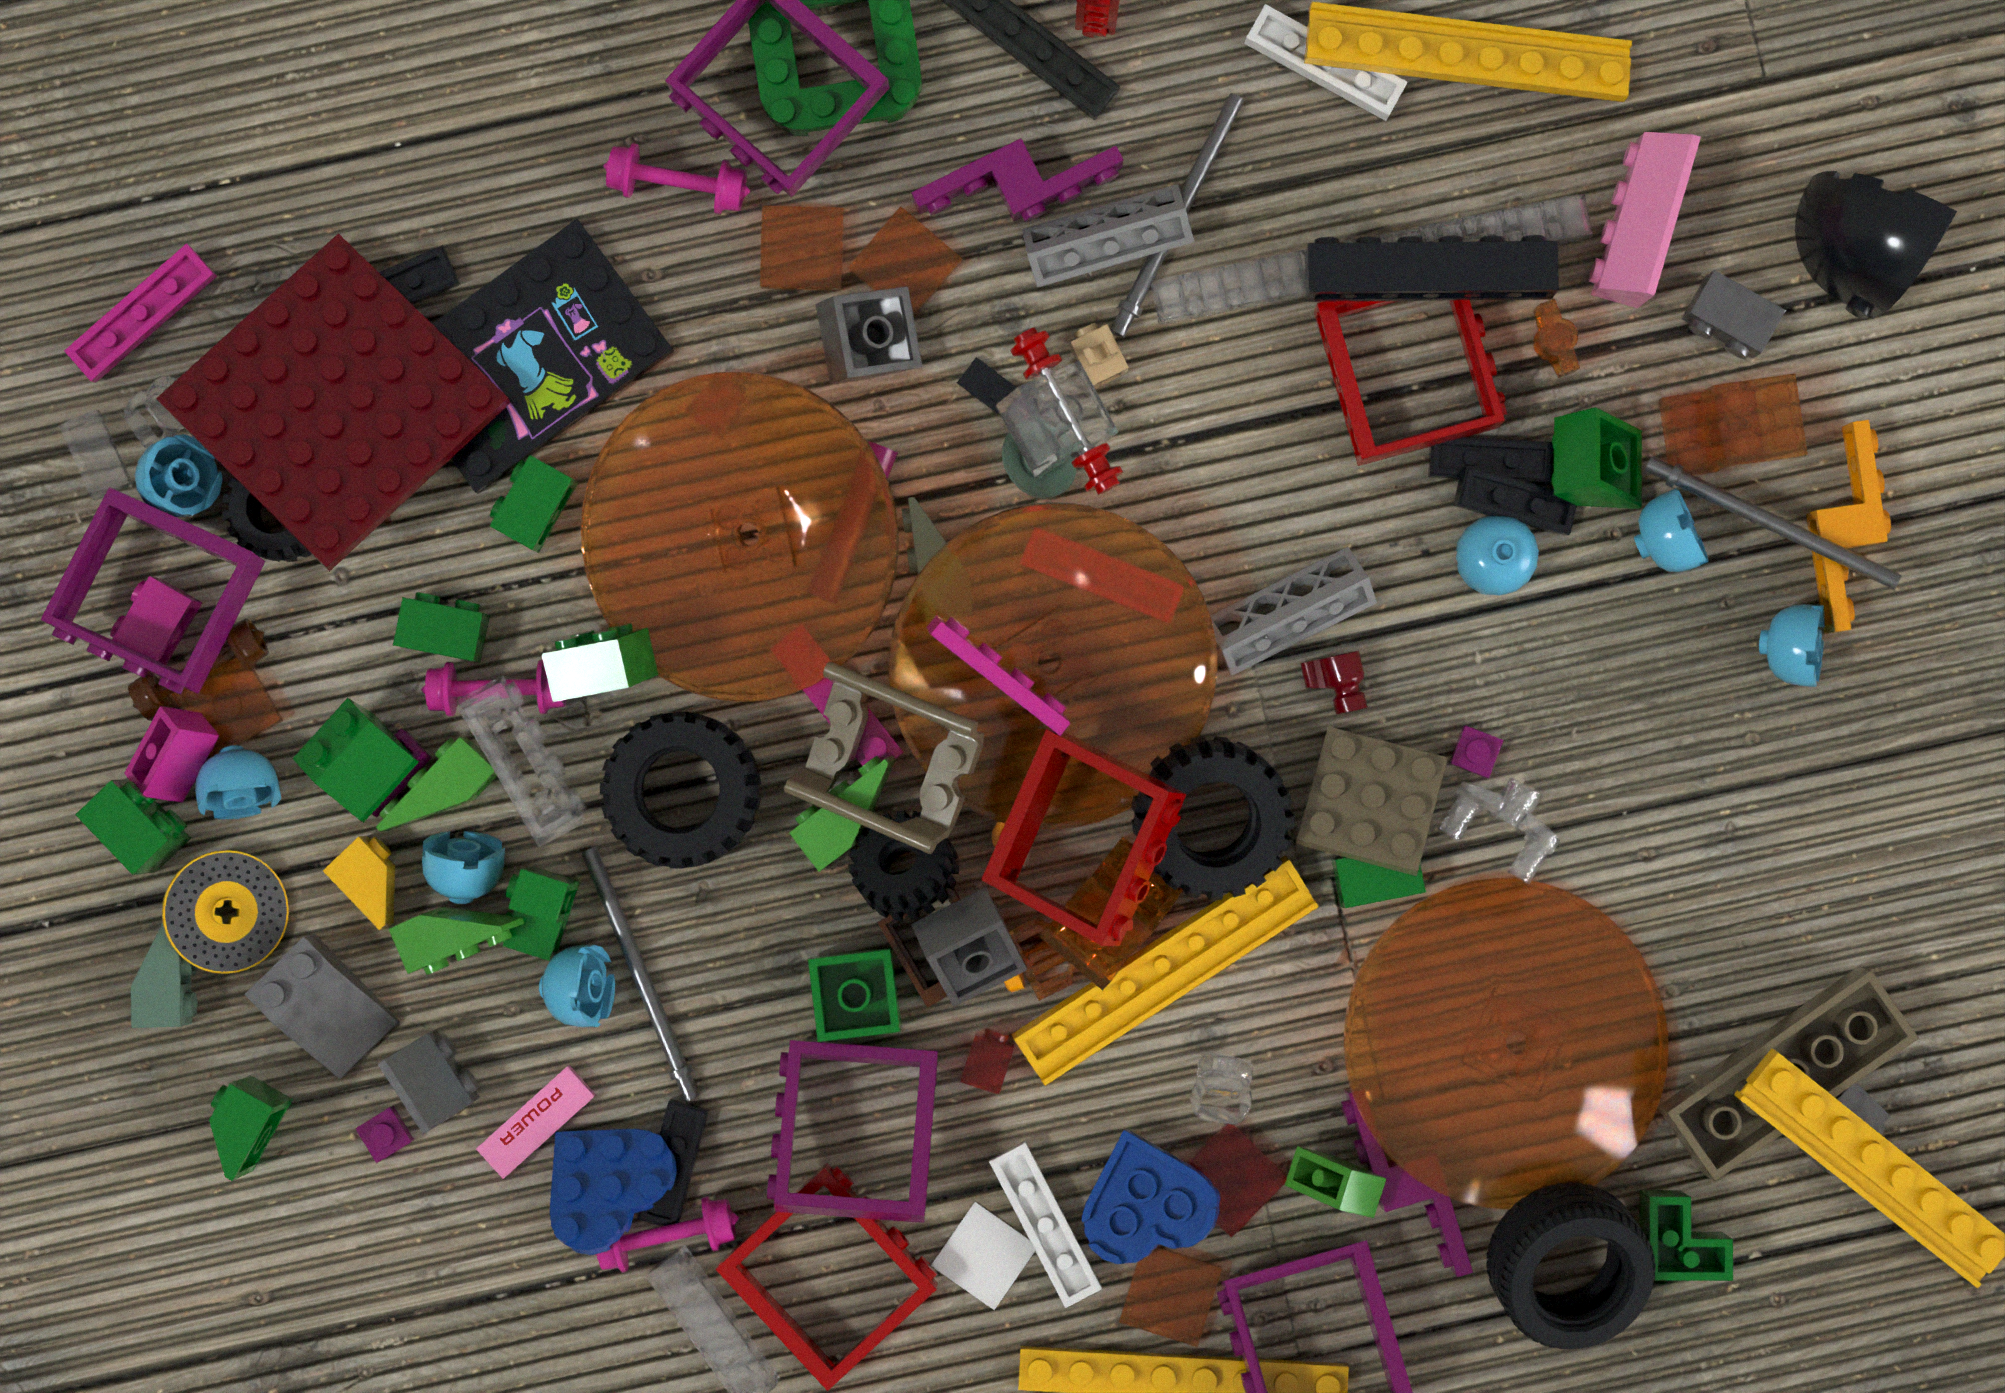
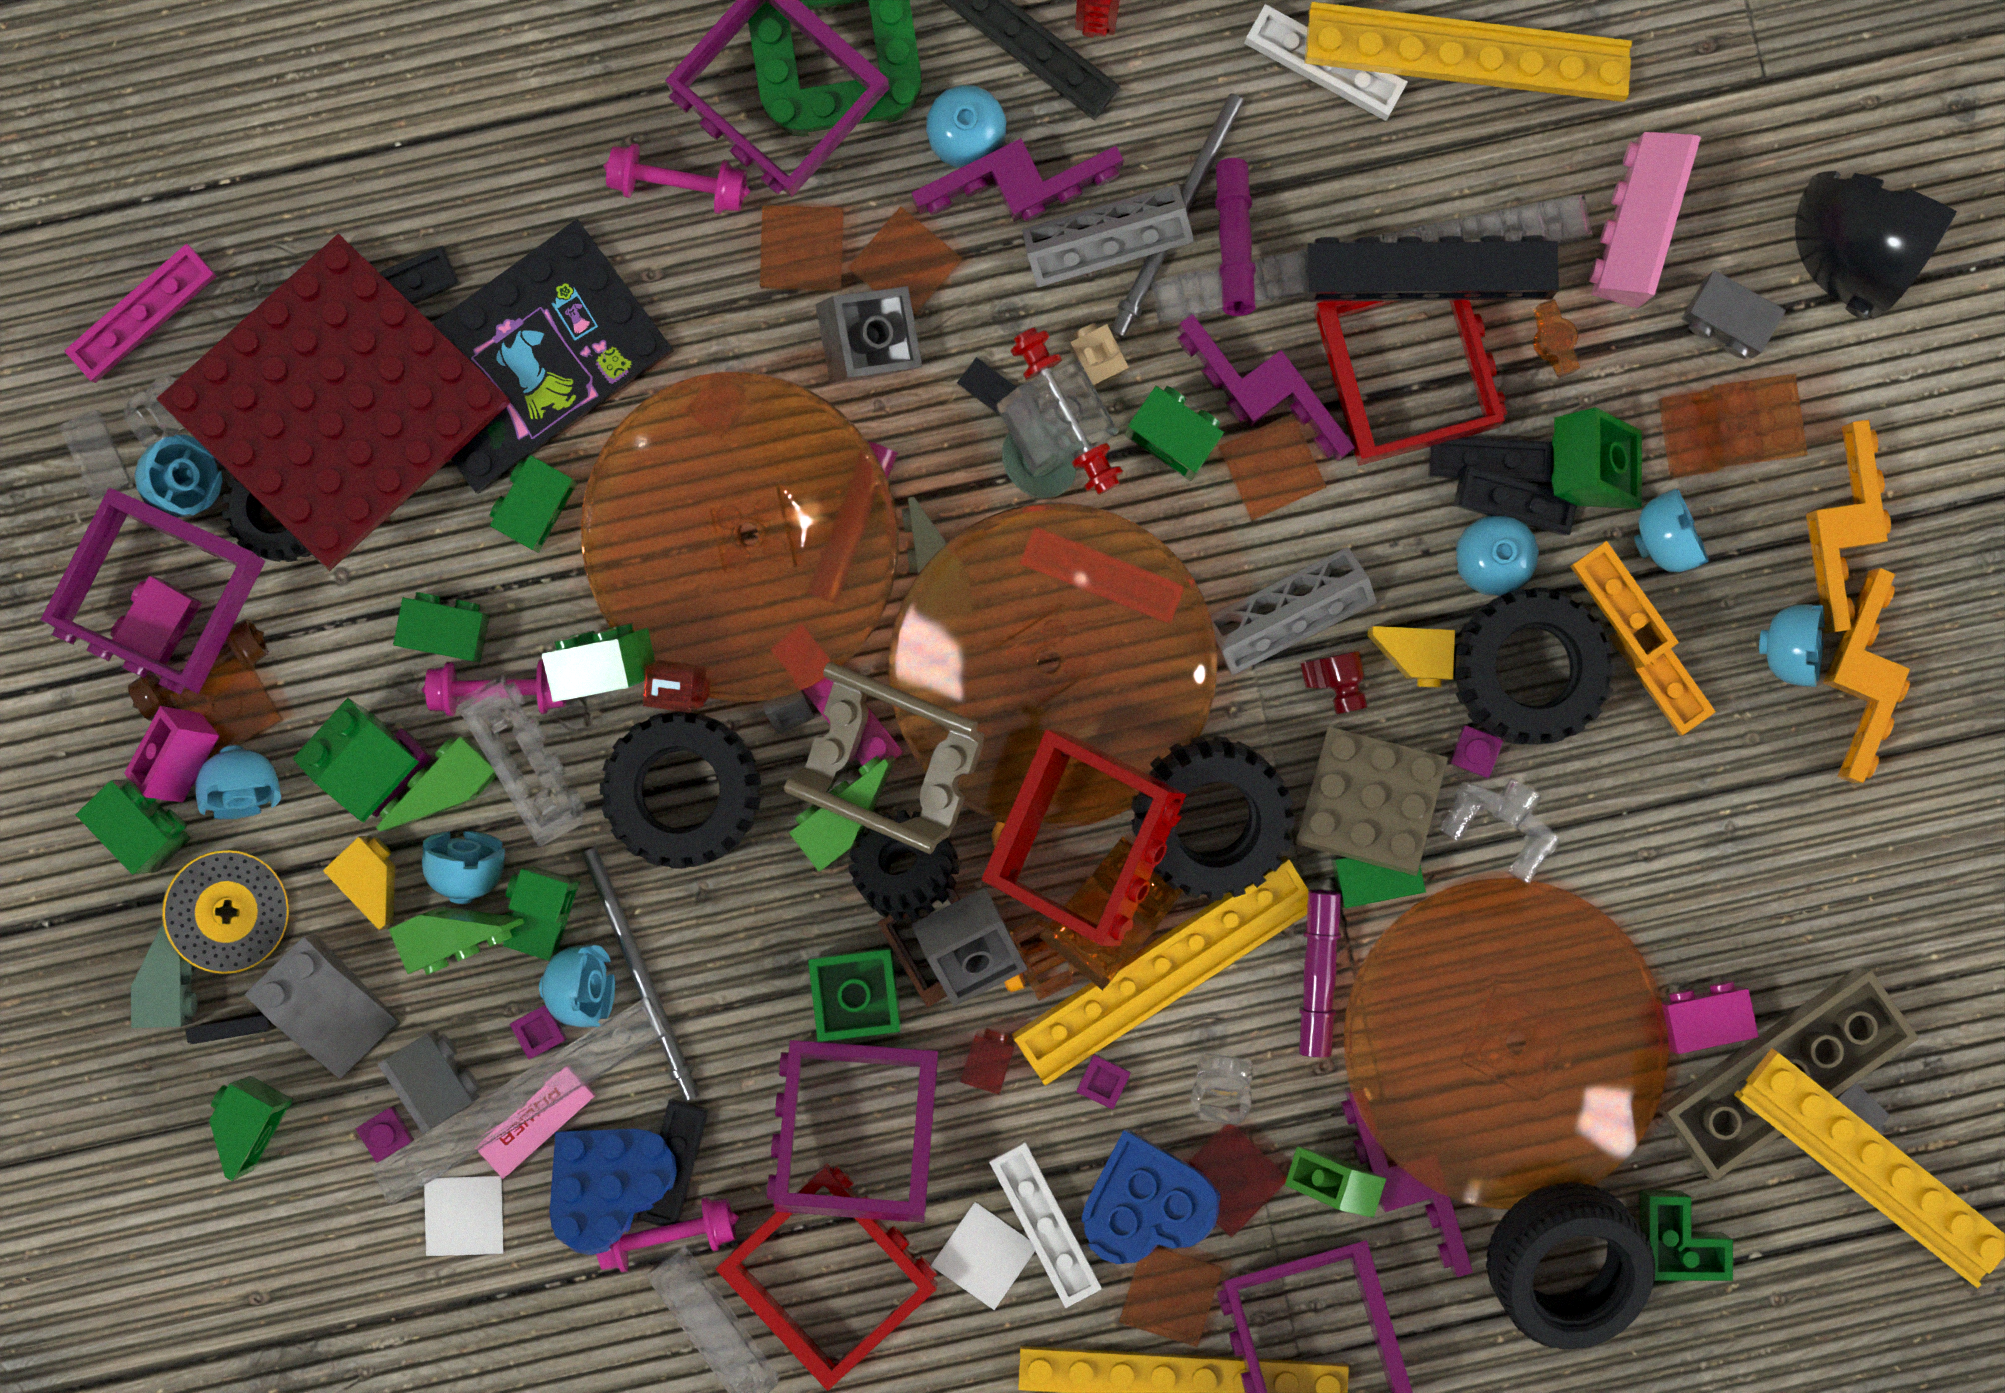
(229, 1029): none -> black tile
(463, 1216): none -> white sticker
(519, 1100): none -> clear tile
(537, 1032): none -> magenta plate
(675, 686): none -> clear red brick
(788, 711): none -> flat silver tile
(965, 125): none -> medium azure cylinder
(986, 662): dark pink plate -> none
(1103, 1081): none -> magenta plate
(1174, 431): none -> green brick
(1235, 237): none -> magenta piece
(1264, 389): none -> magenta bracket
(1272, 467): none -> clear orange tile
(1319, 973): none -> magenta piece
(1418, 652): none -> yellow slope
(1587, 656): none -> black tyre
(1643, 638): none -> light orange bracket
(1676, 476): flat silver bar -> none
(1709, 1018): none -> dark pink brick
(1868, 677): none -> light orange bracket

